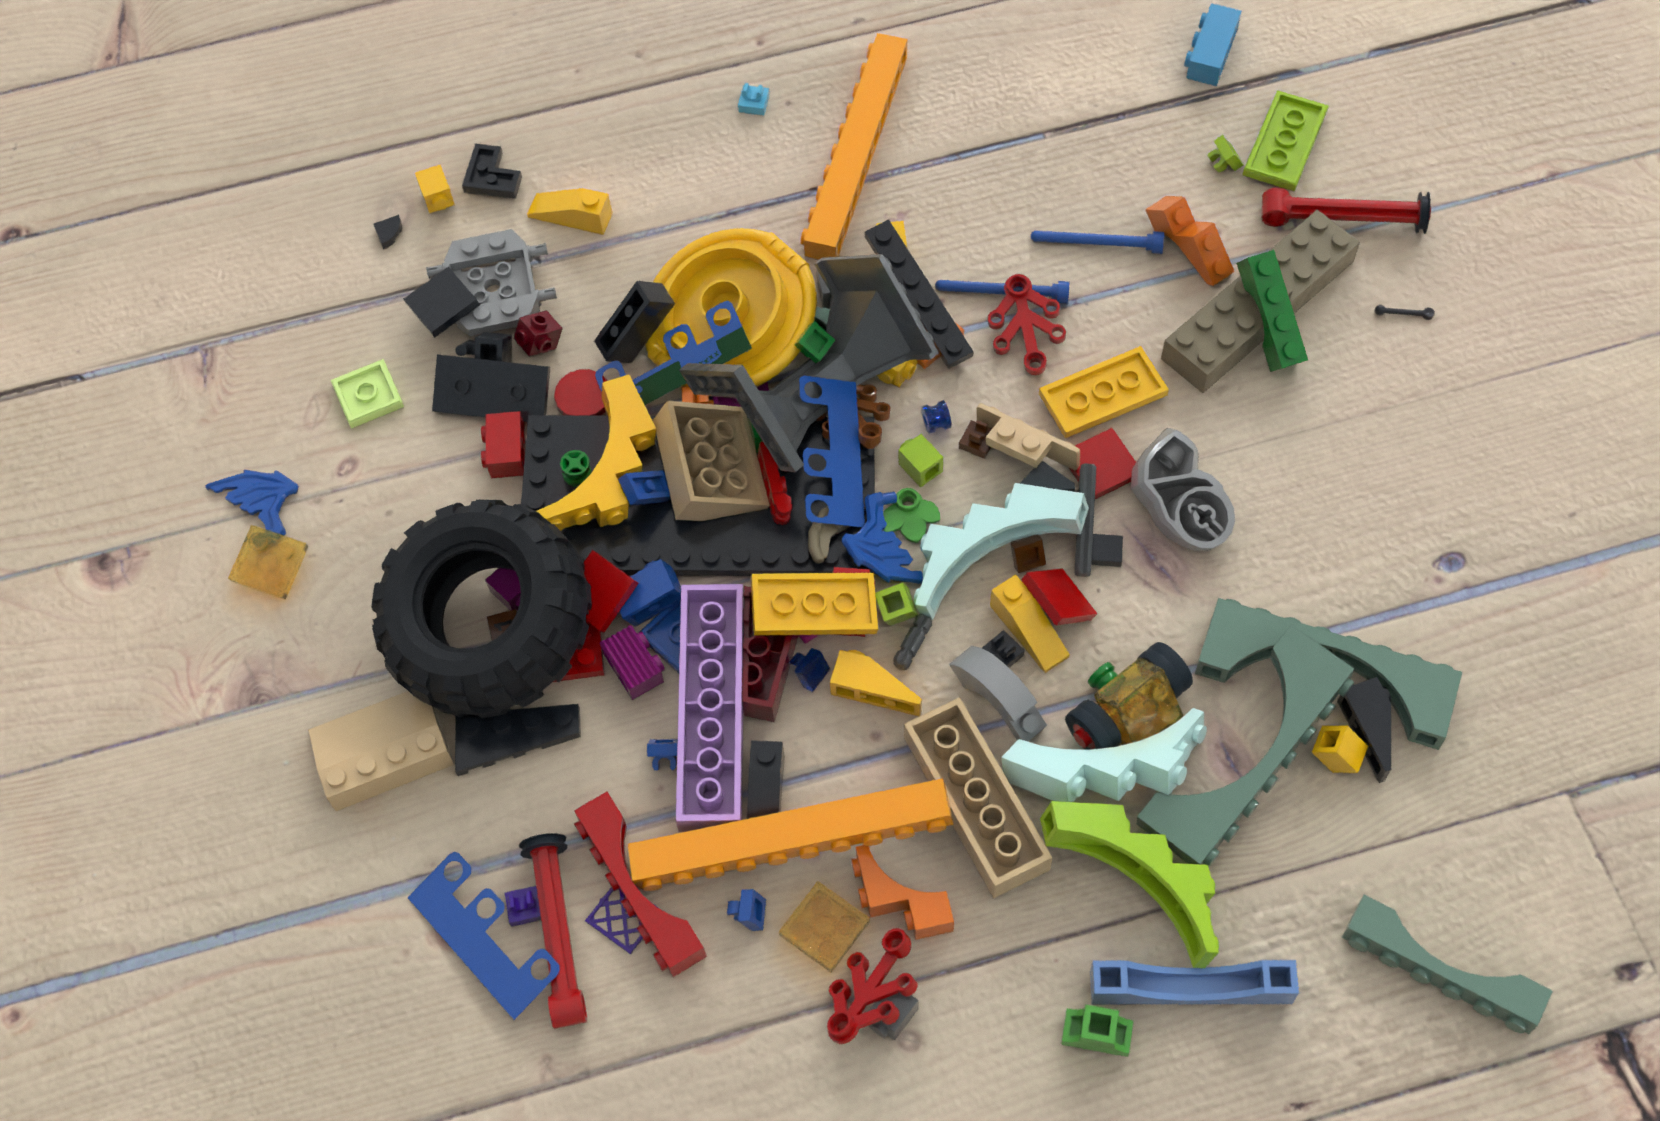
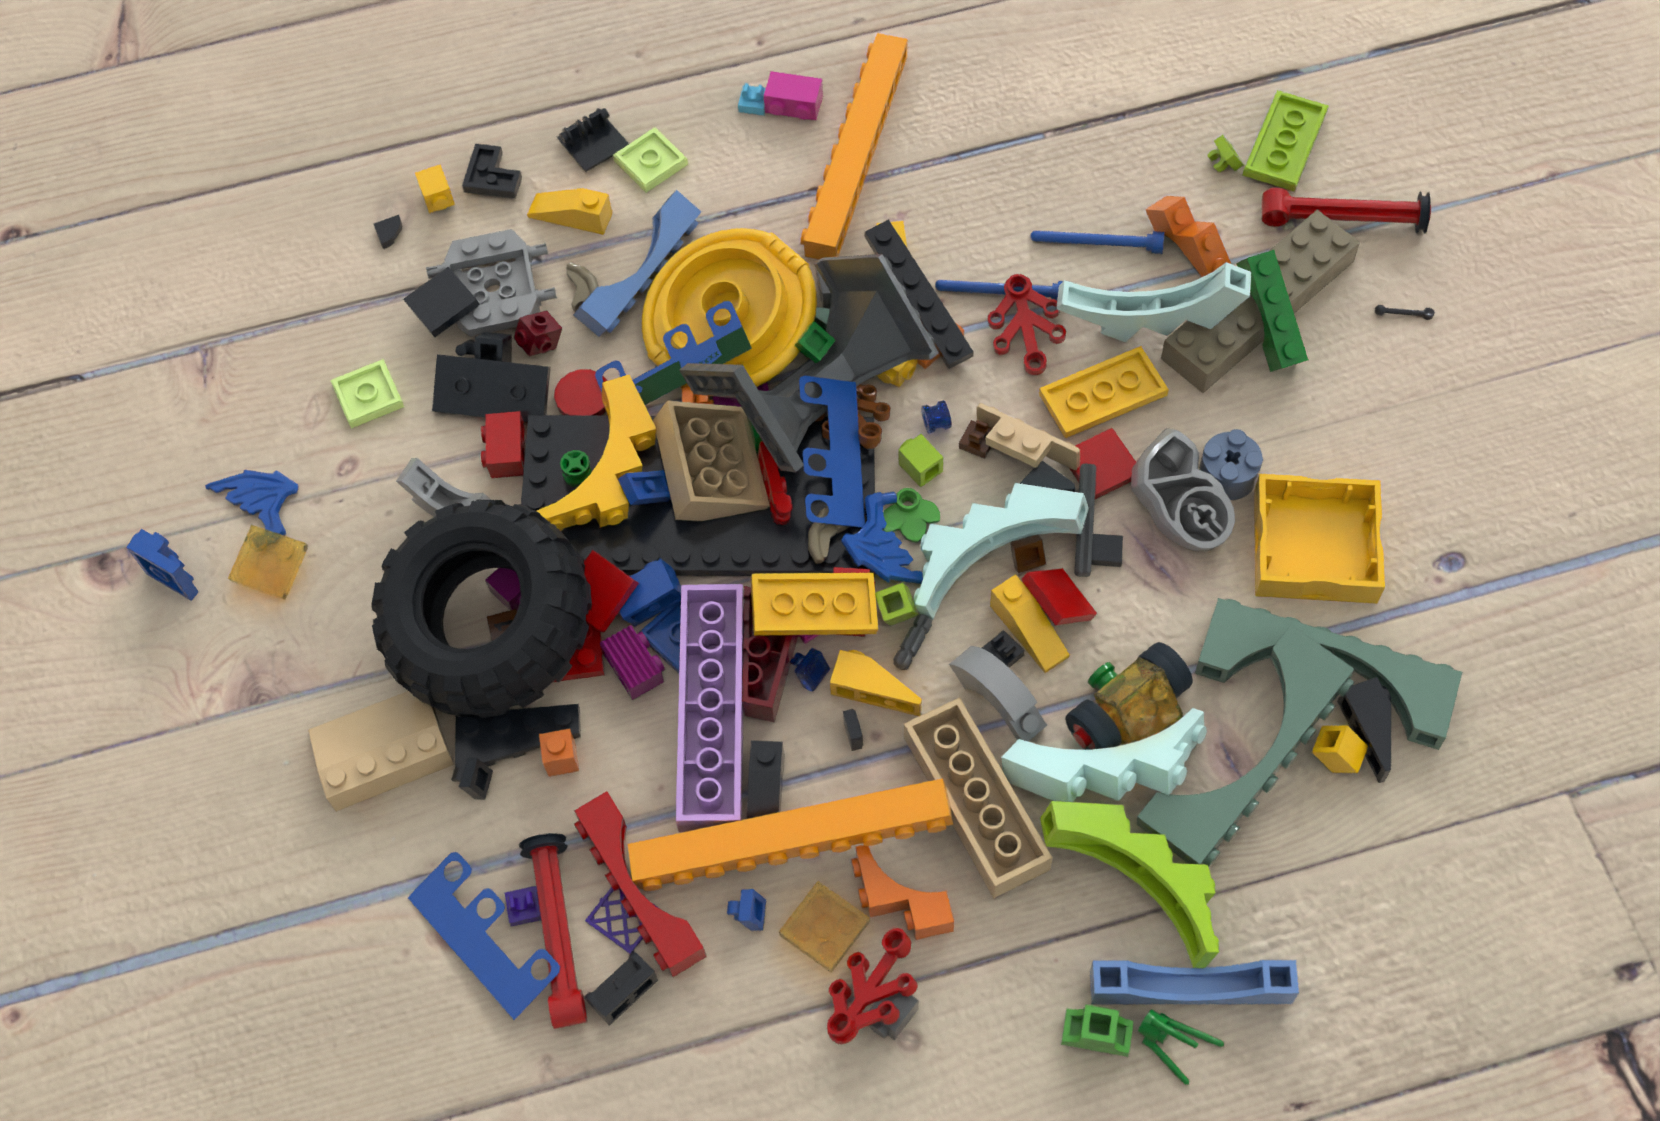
(161, 562): none -> blue plate
(430, 490): none -> light grey arch
(473, 778): none -> black tile
(559, 752): none -> orange brick
(583, 280): none -> dark tan piece
(592, 139): none -> black hinge
(606, 302): none -> medium blue arch
(622, 988): none -> black hinge
(634, 322): black brick -> none
(650, 159): none -> yellowish green tile
(663, 749): blue tile -> none
(793, 95): none -> dark pink brick
(853, 729): none -> black tile
(1159, 1027): none -> green plant
(1162, 310): none -> light aqua arch
(1212, 44): dark azure brick -> none
(1233, 461): none -> sand blue brick
(1318, 539): none -> yellow tile
(1510, 998): sand green arch -> none

